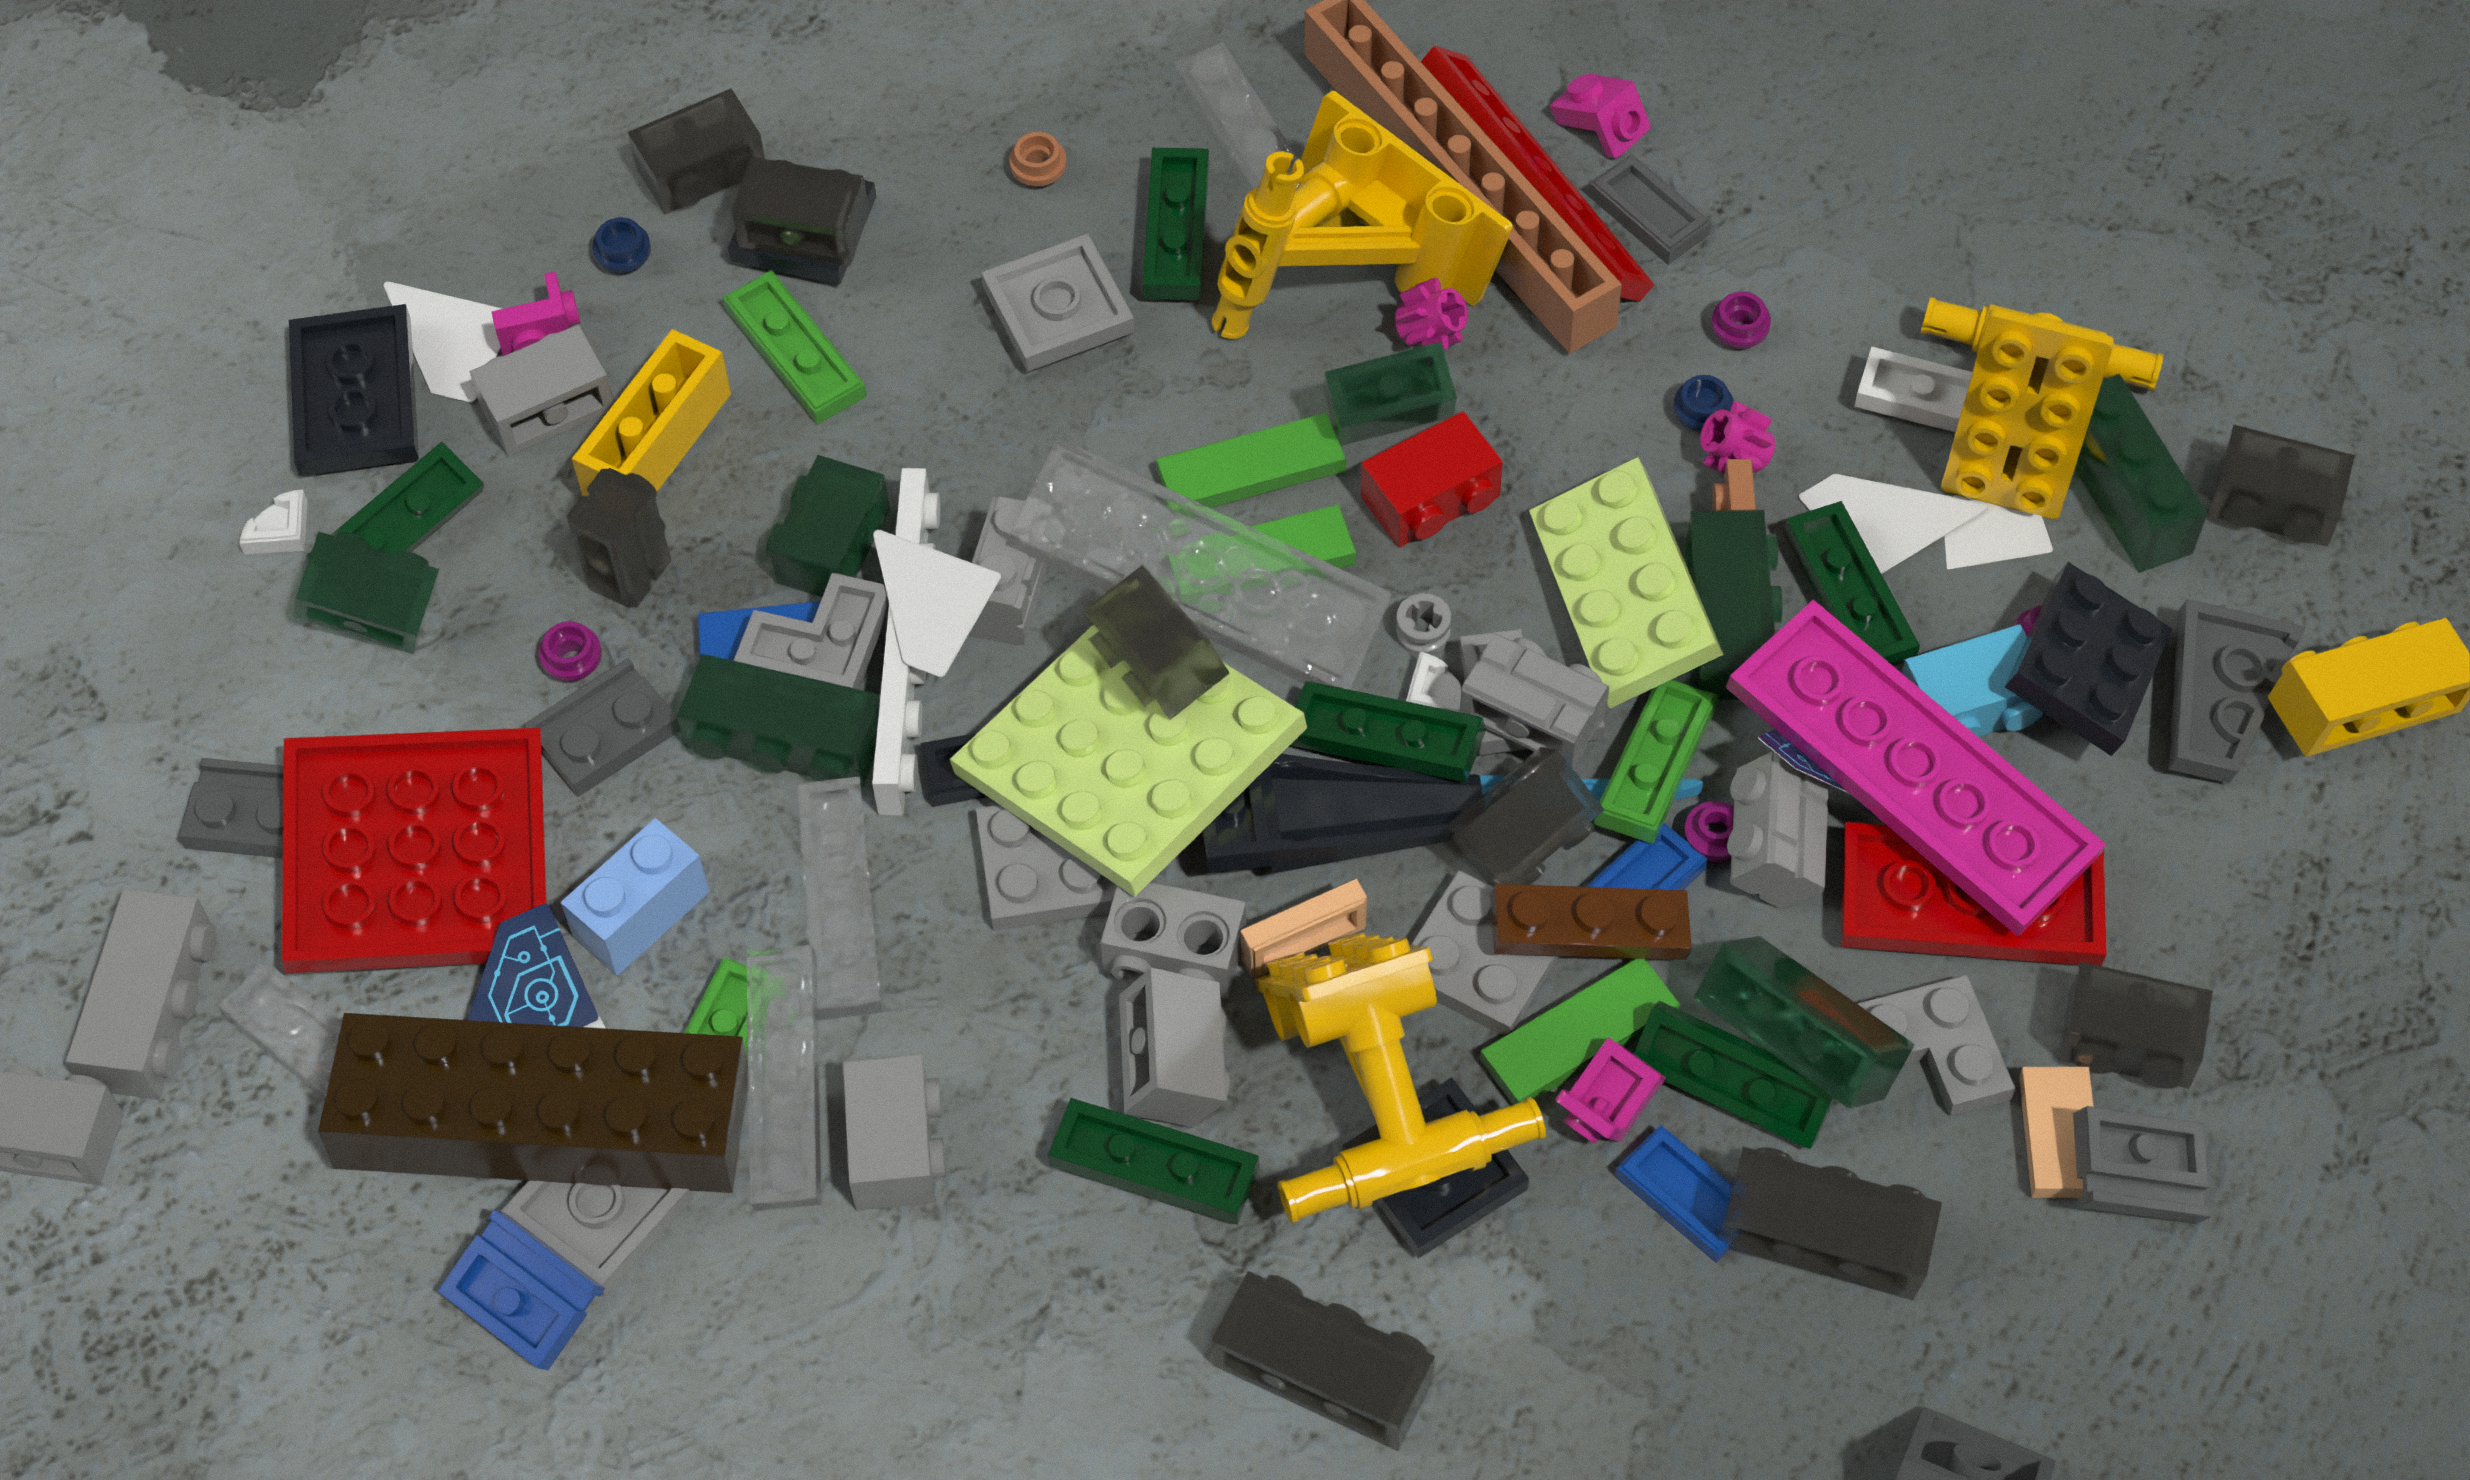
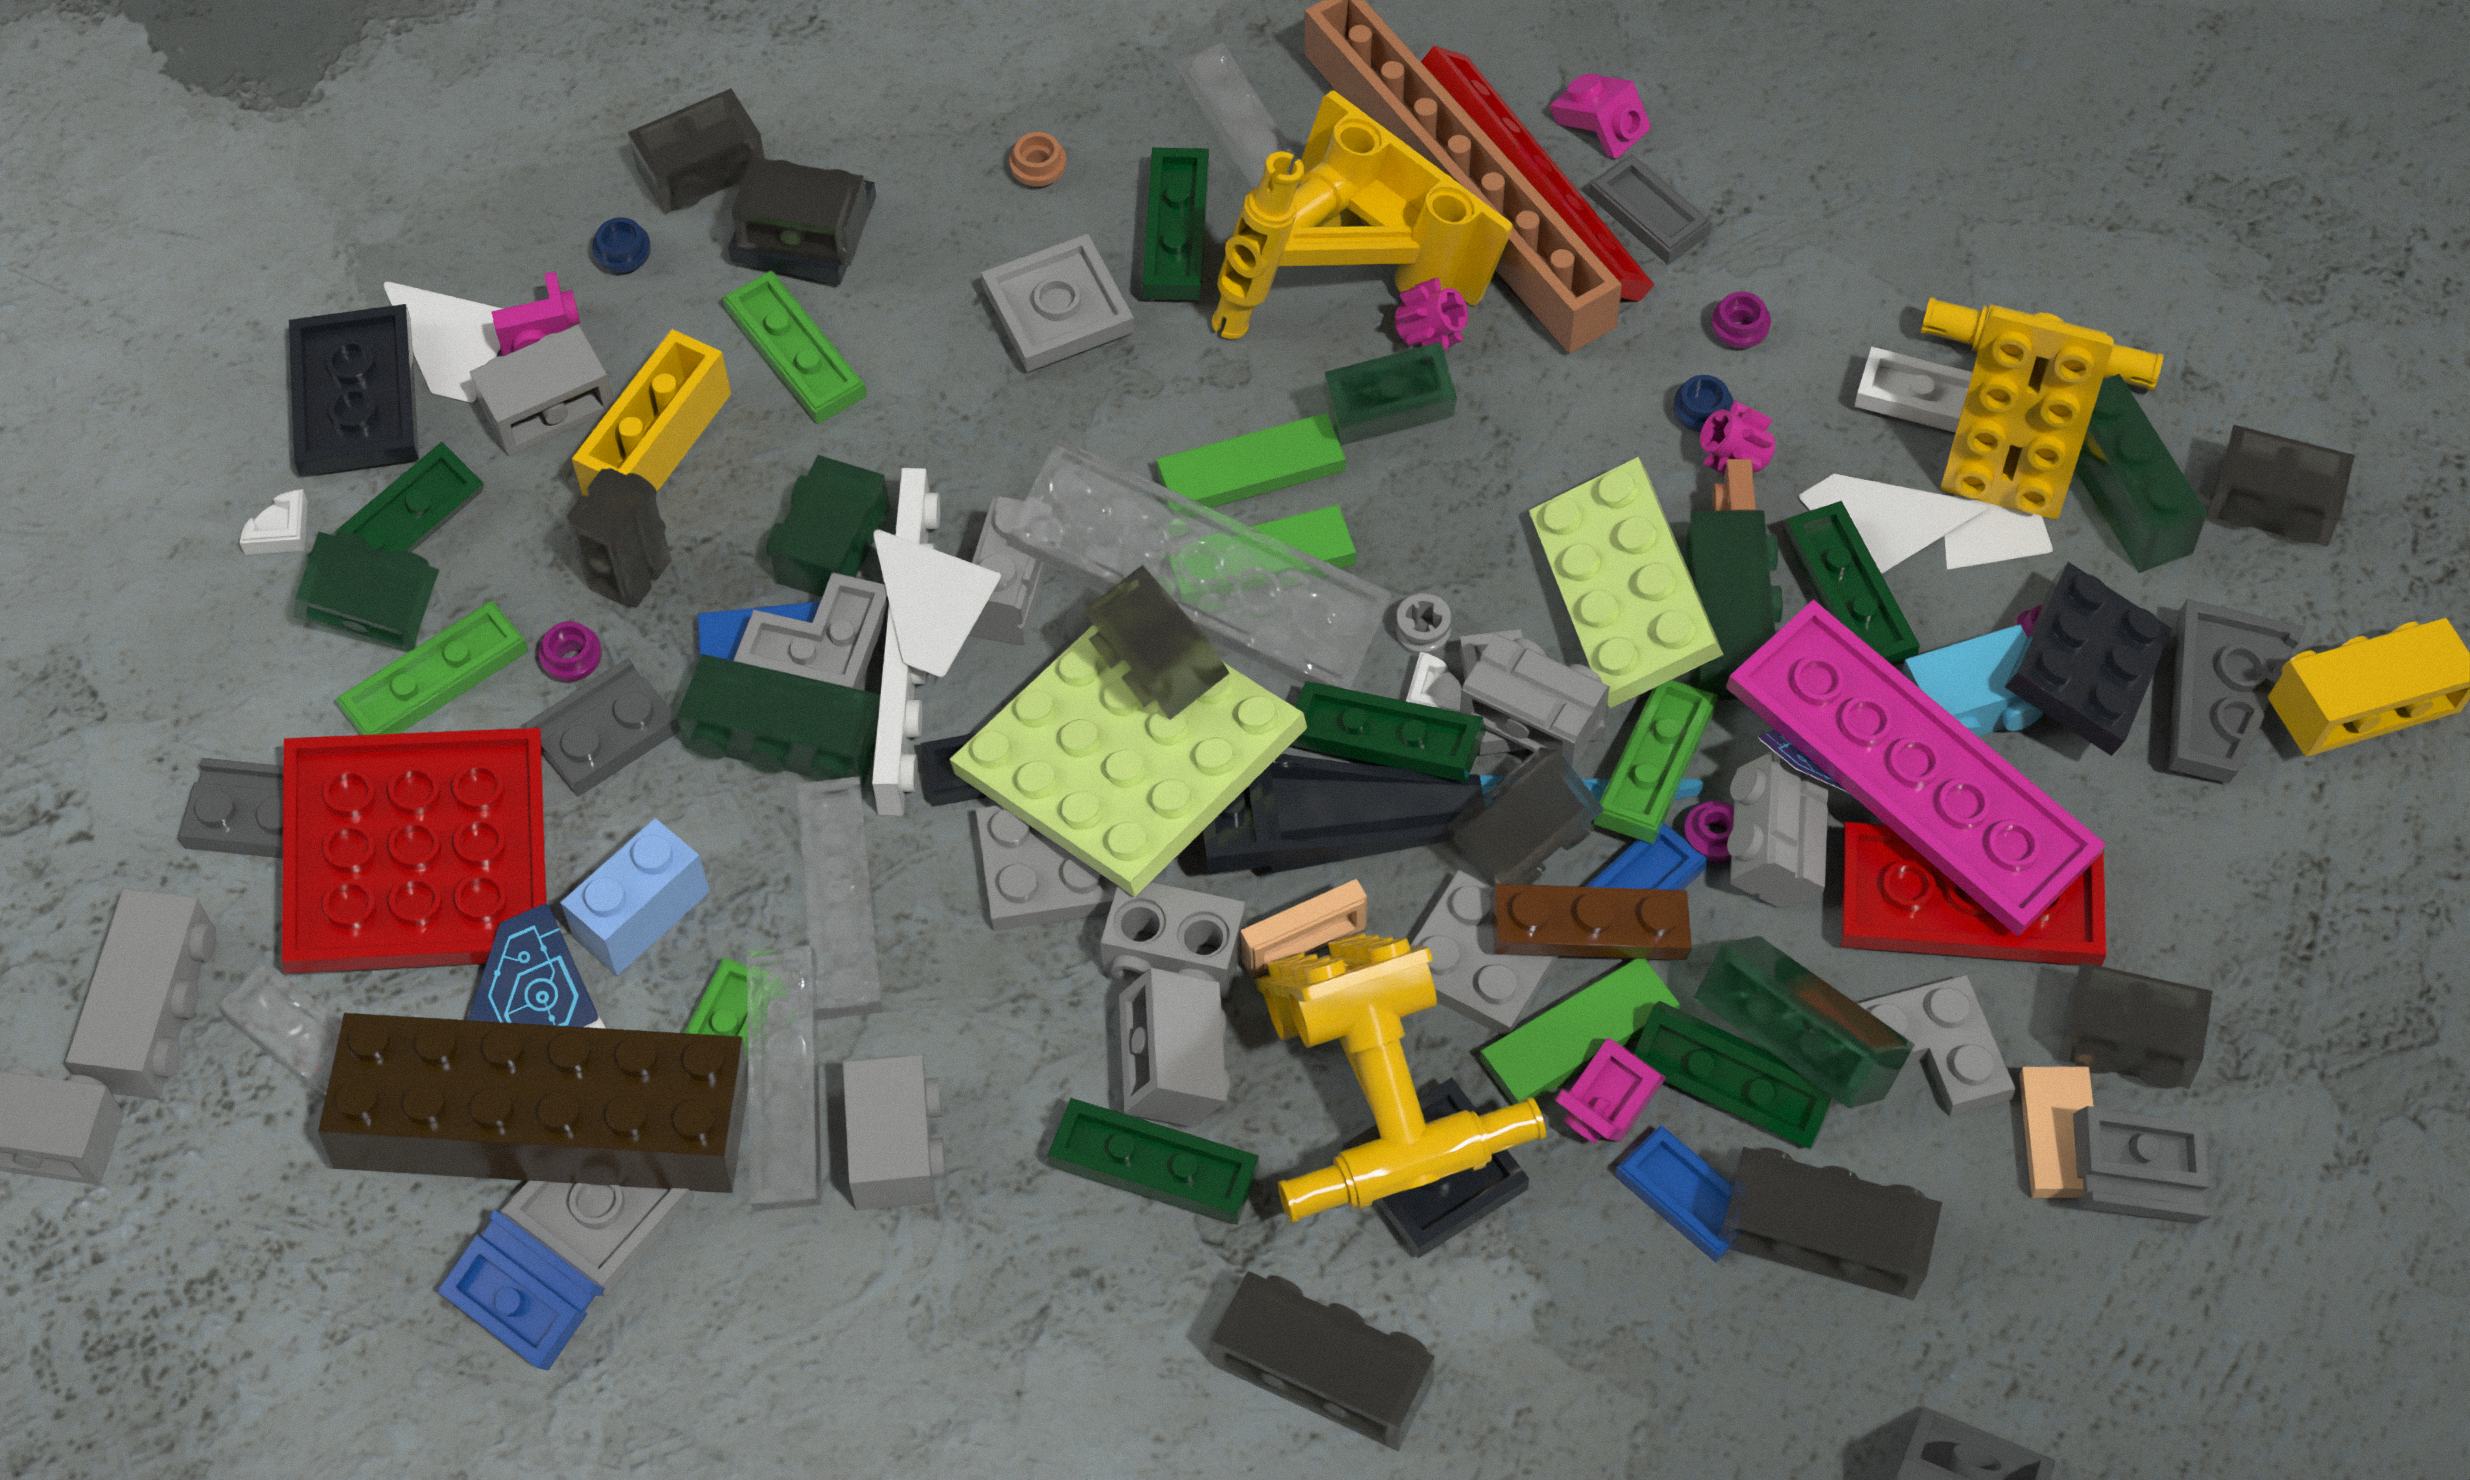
(433, 673): none -> bright green tile
(1431, 479): red brick -> none

